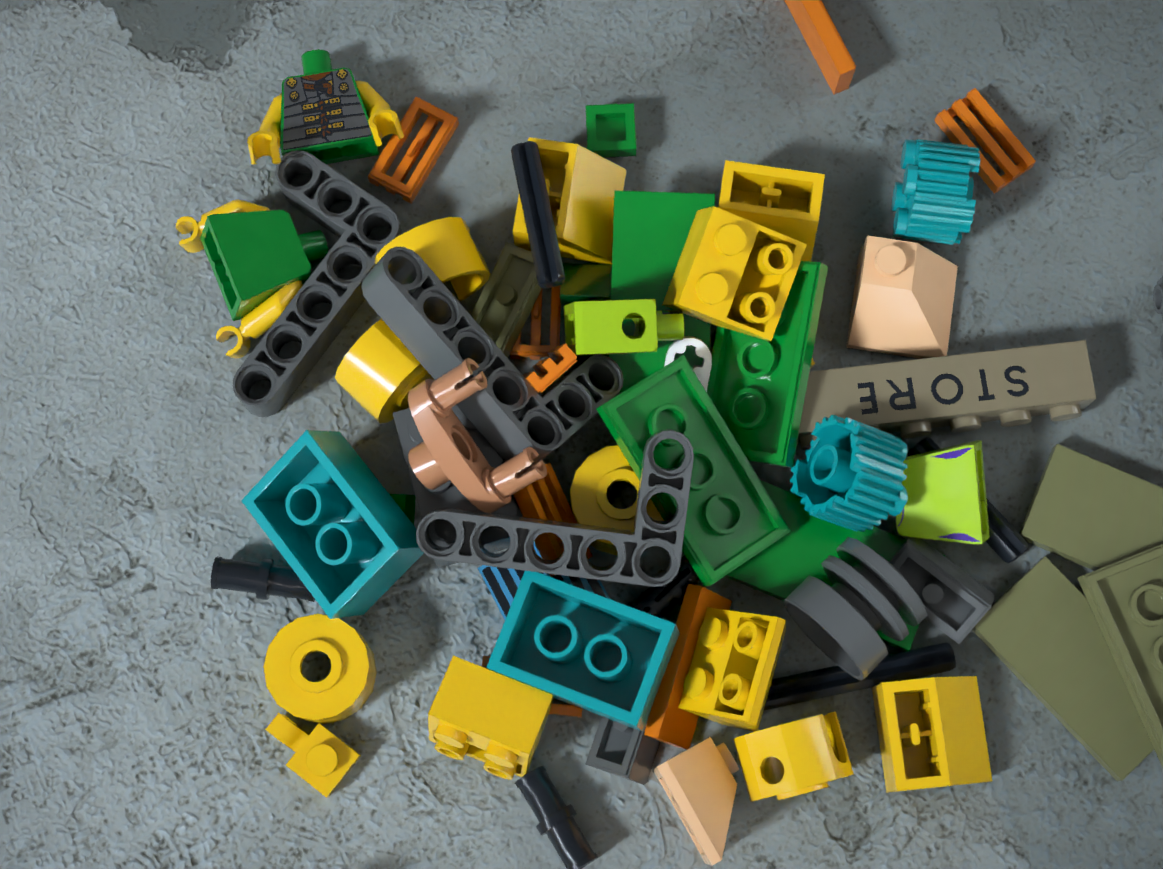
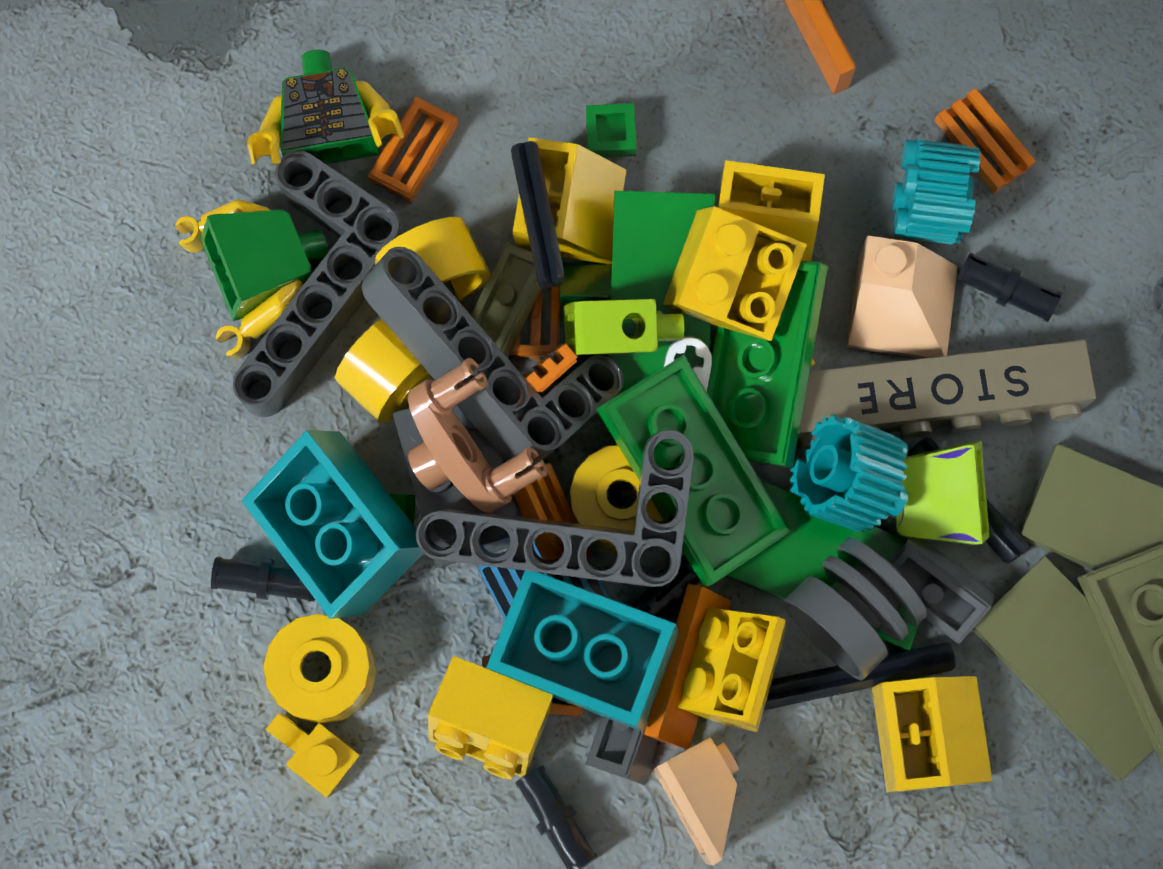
(793, 757): yellow piece -> none
(1009, 287): none -> black pin

